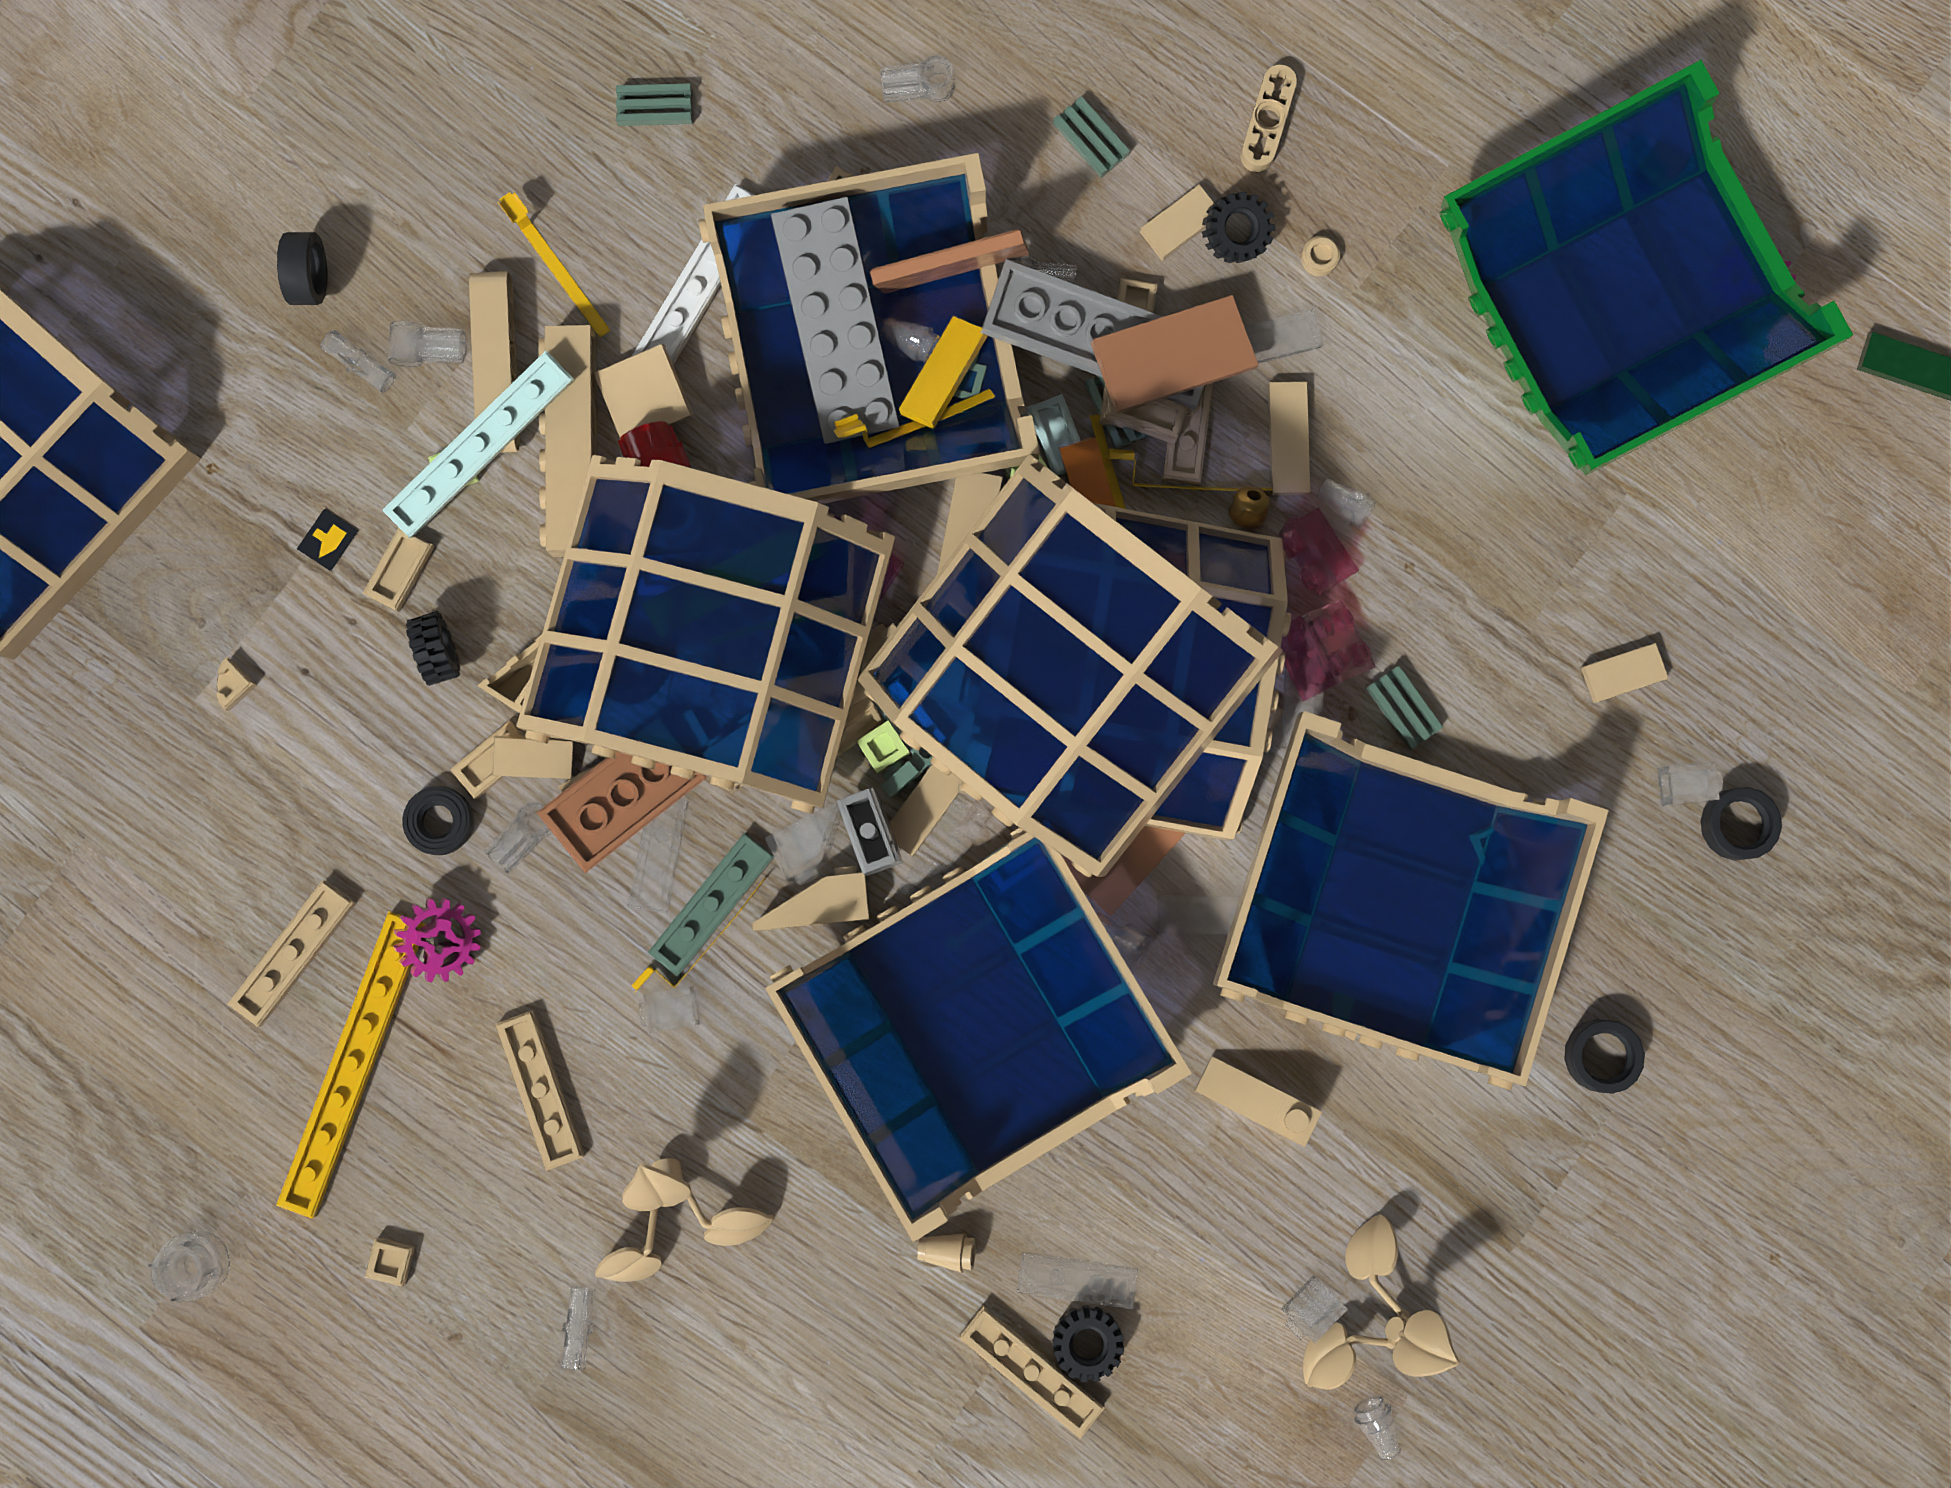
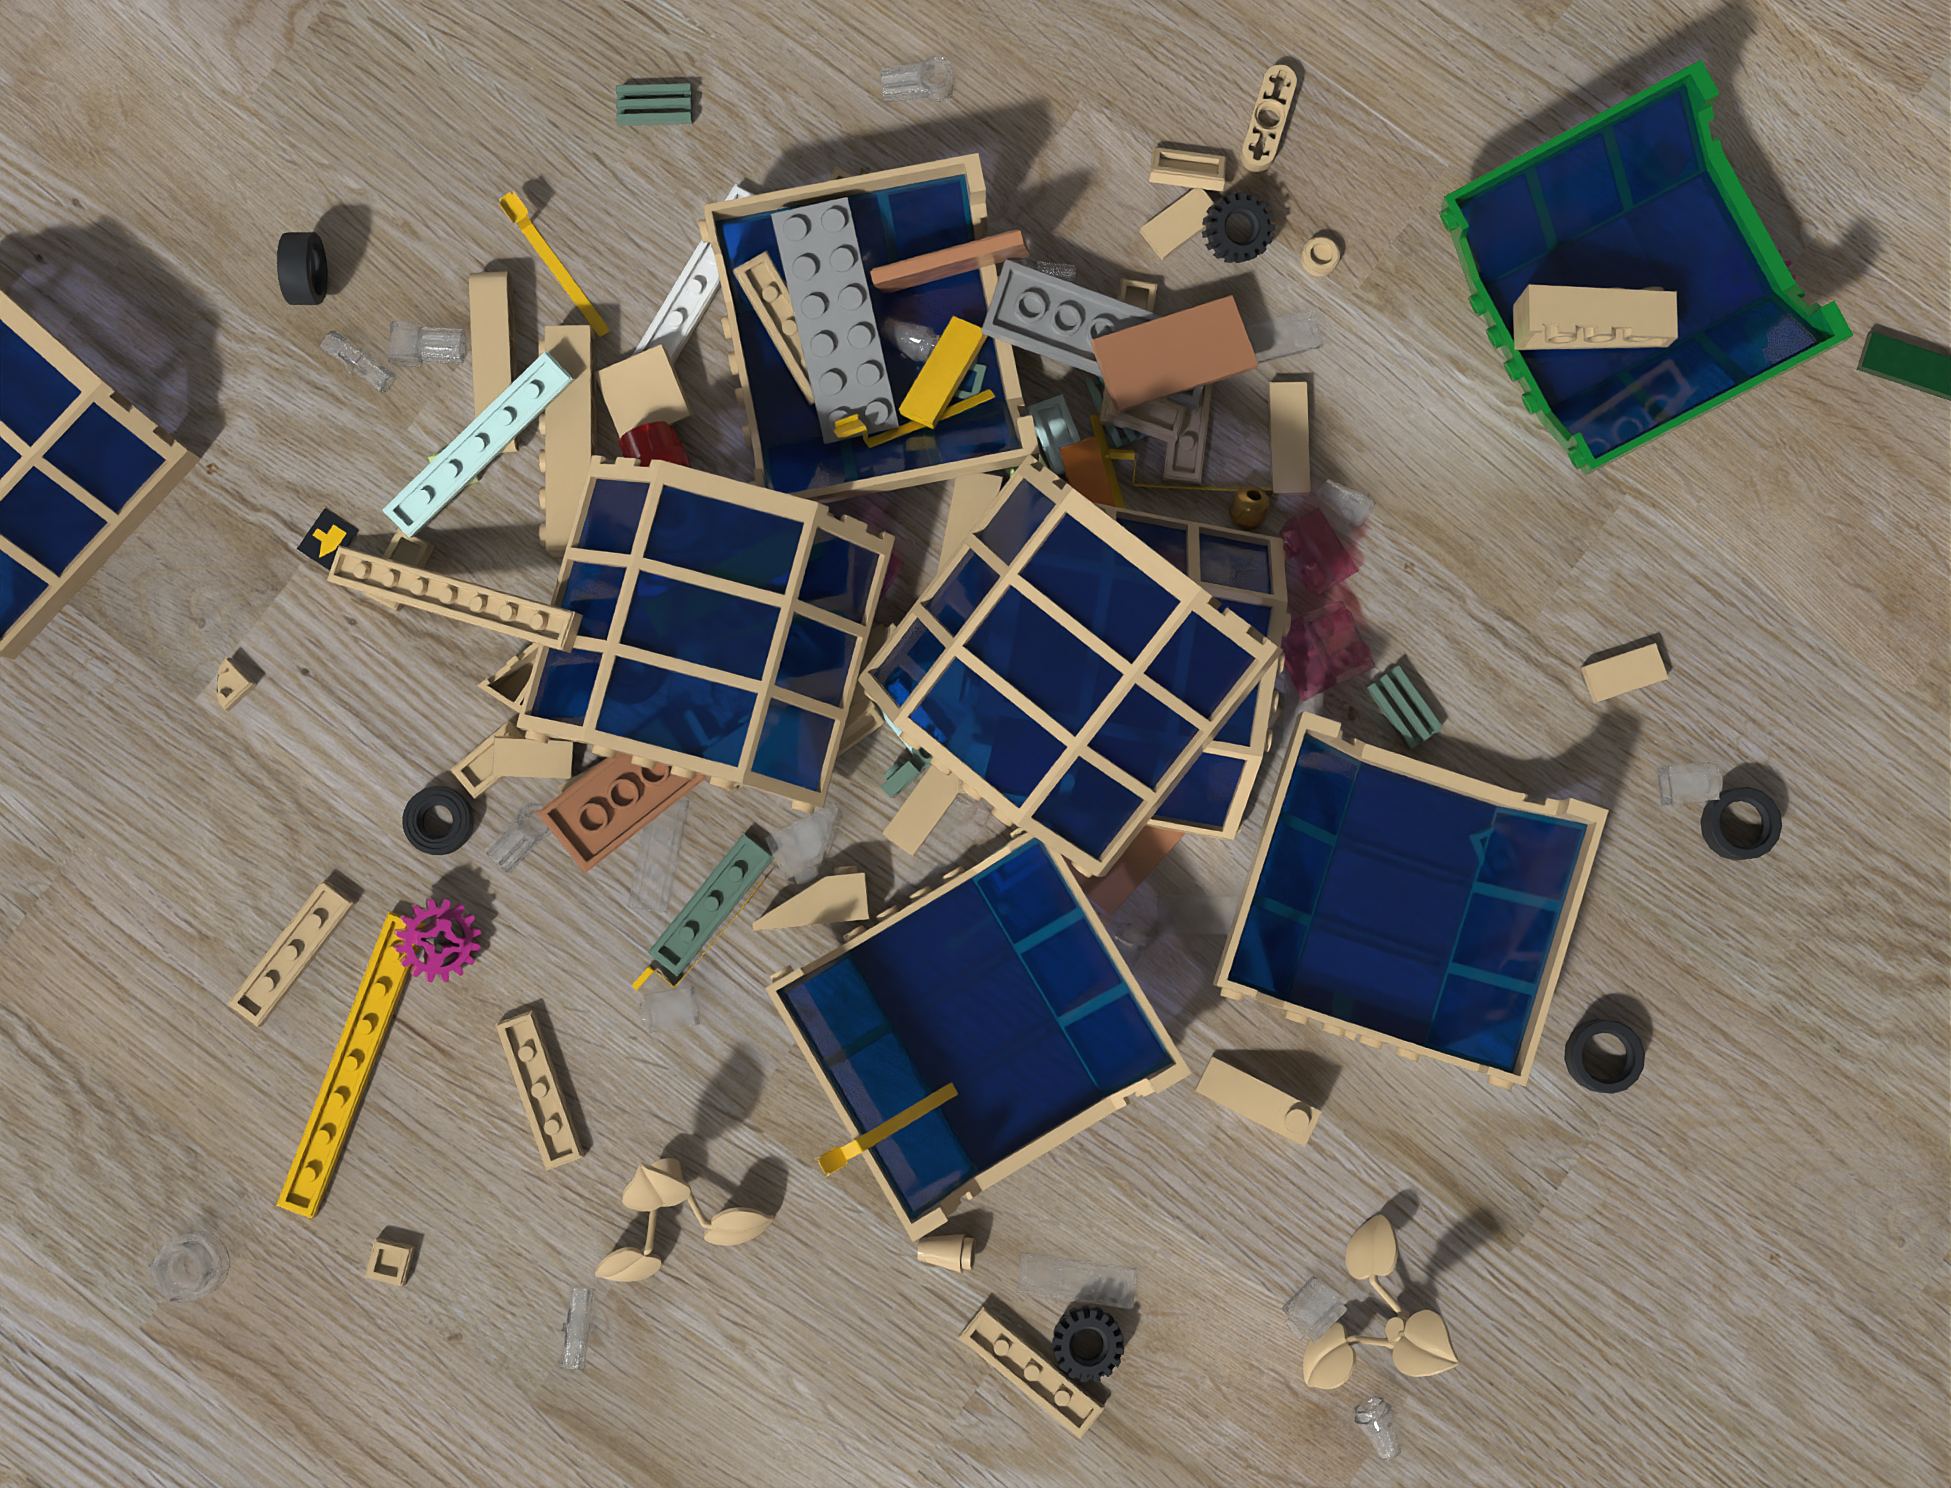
(433, 648): black tyre -> none
(456, 598): none -> tan tile
(773, 305): none -> tan tile
(837, 1157): none -> yellow piece
(869, 831): light grey brick -> none
(882, 747): yellowish green tile -> none
(1102, 128): sand green tile -> none
(1188, 169): none -> tan tile
(1594, 318): none -> tan wedge

